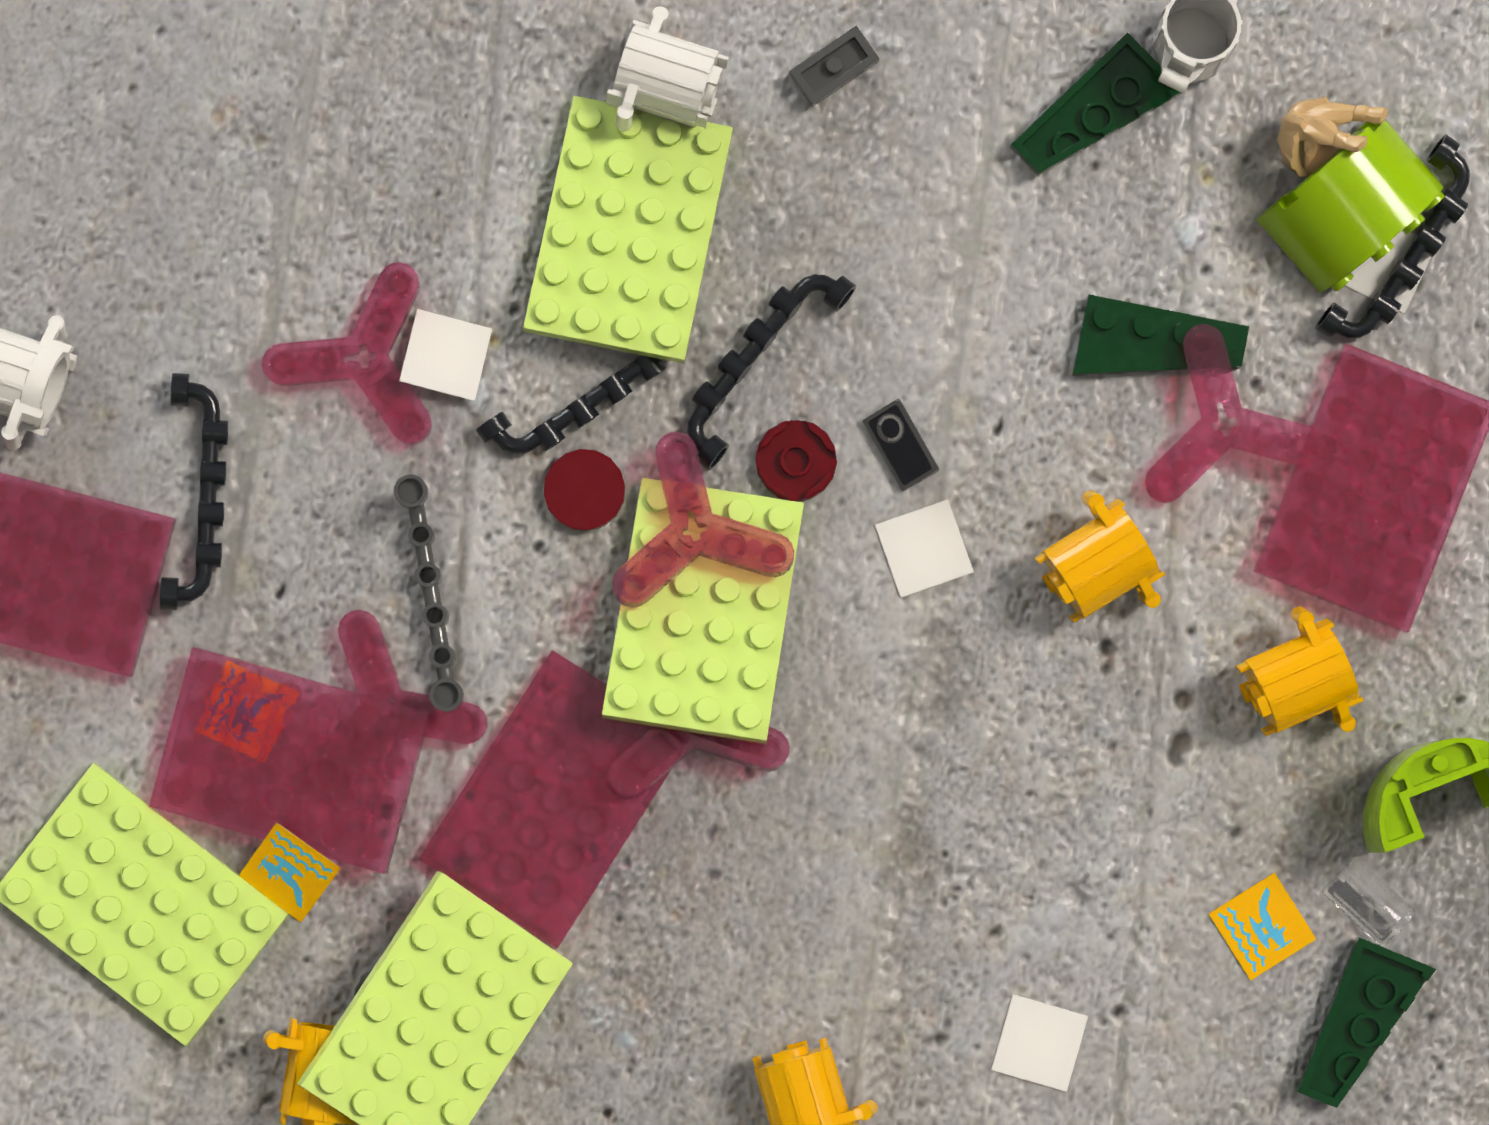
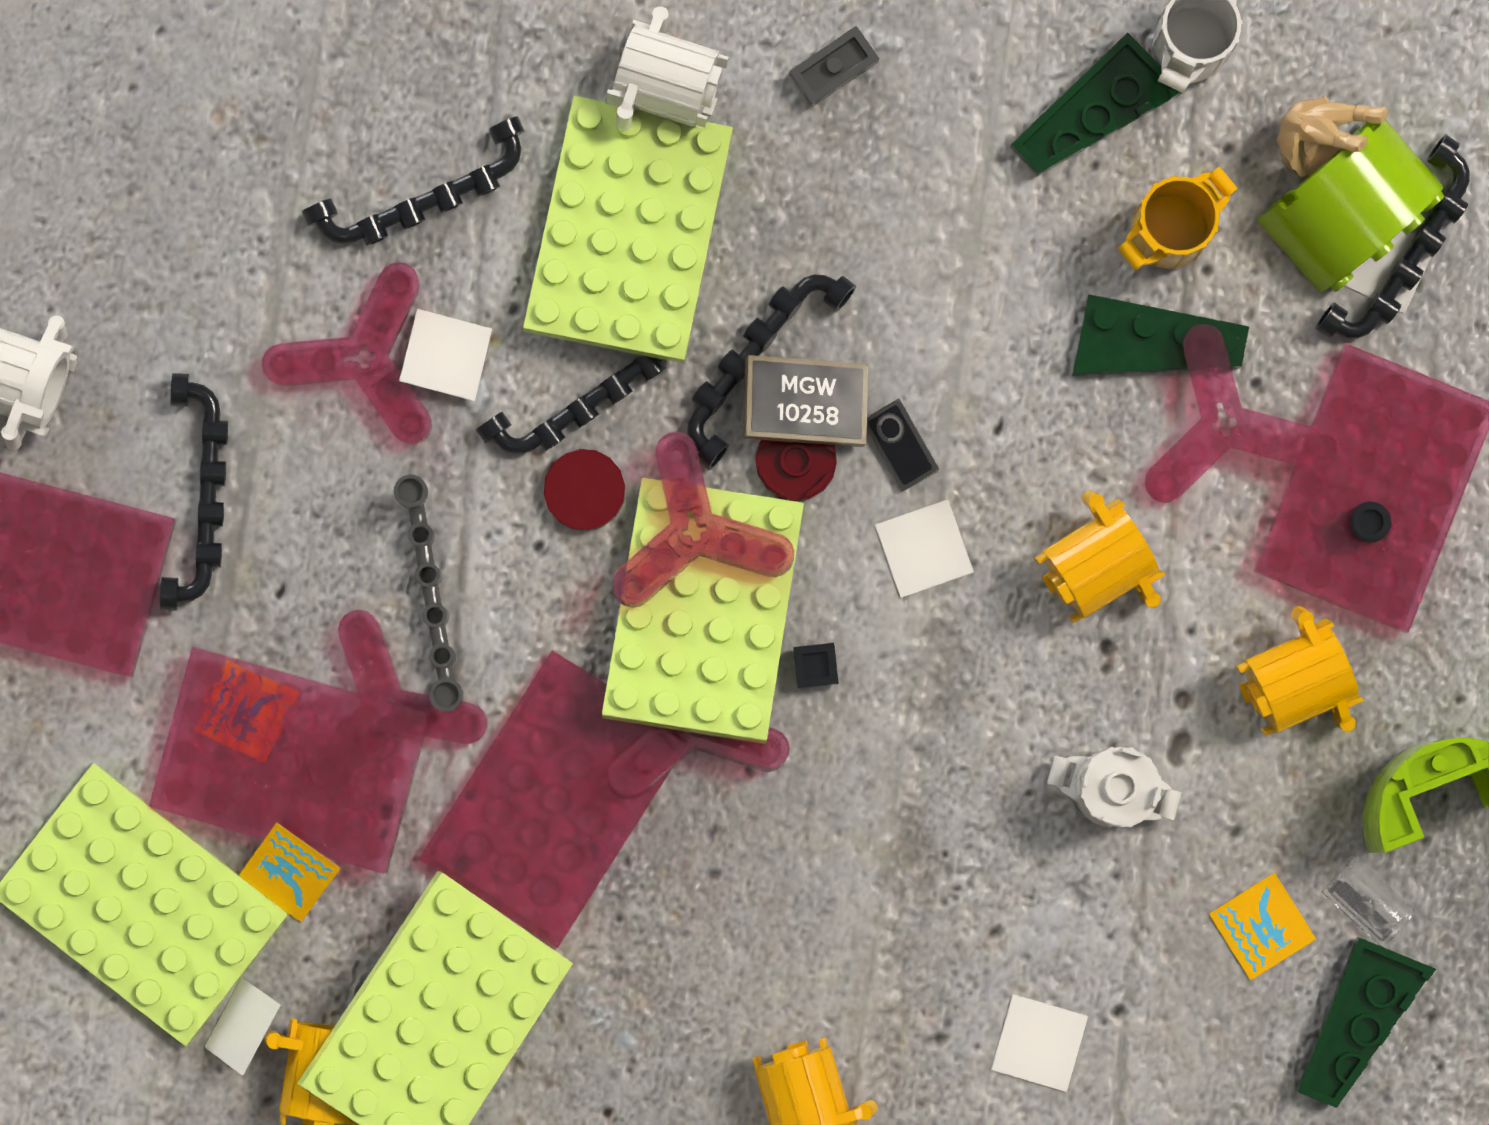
(242, 1026): none -> white sticker
(411, 211): none -> black bar
(805, 401): none -> tile
(815, 665): none -> black plate
(1115, 787): none -> white container
(1177, 220): none -> yellow container
(1369, 522): none -> black tile

